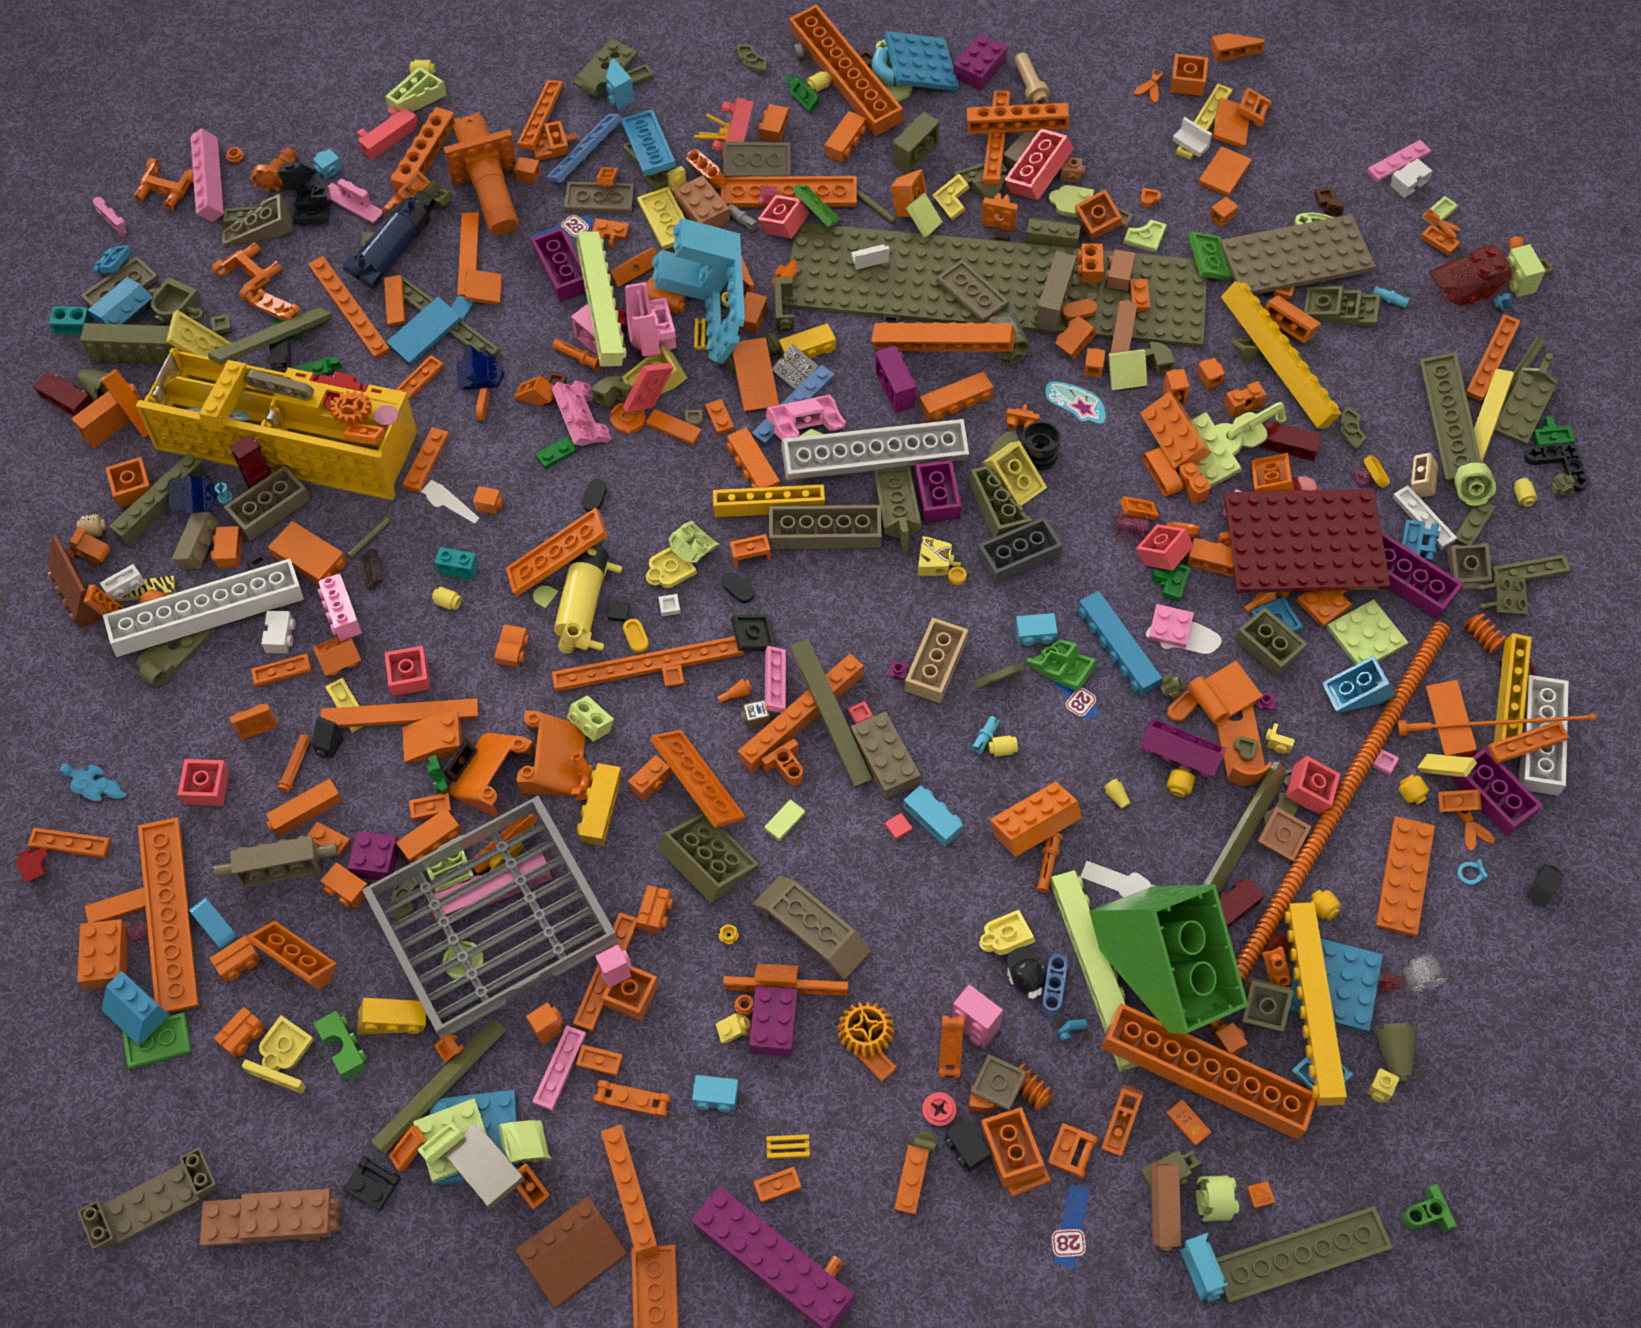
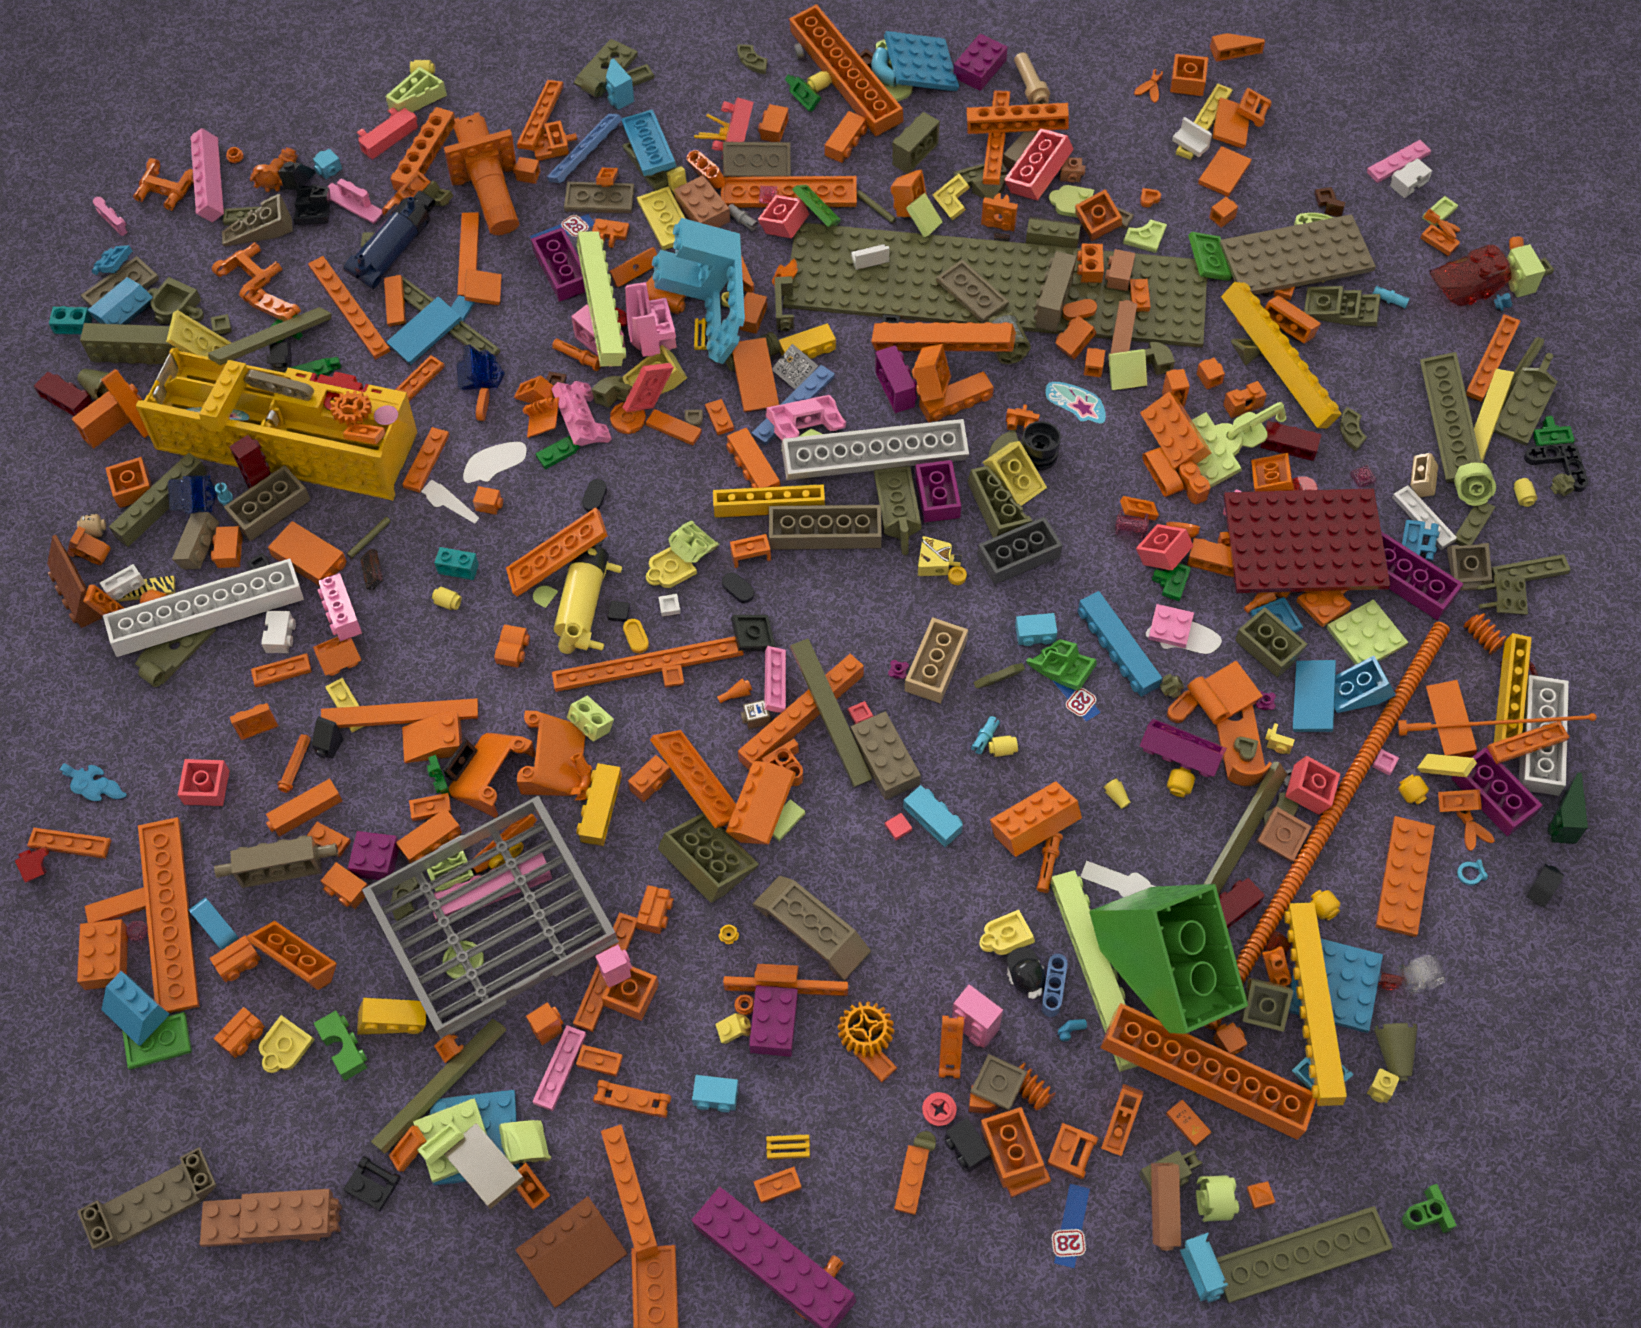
(273, 1076): light yellow tile -> none
(407, 671): coral brick -> none
(493, 460): none -> white sticker
(541, 415): none -> orange hinge
(760, 803): none -> orange slope
(931, 373): none -> orange brick
(1314, 696): none -> dark azure tile
(1377, 471): yellow tile -> none
(1570, 817): none -> dark green slope

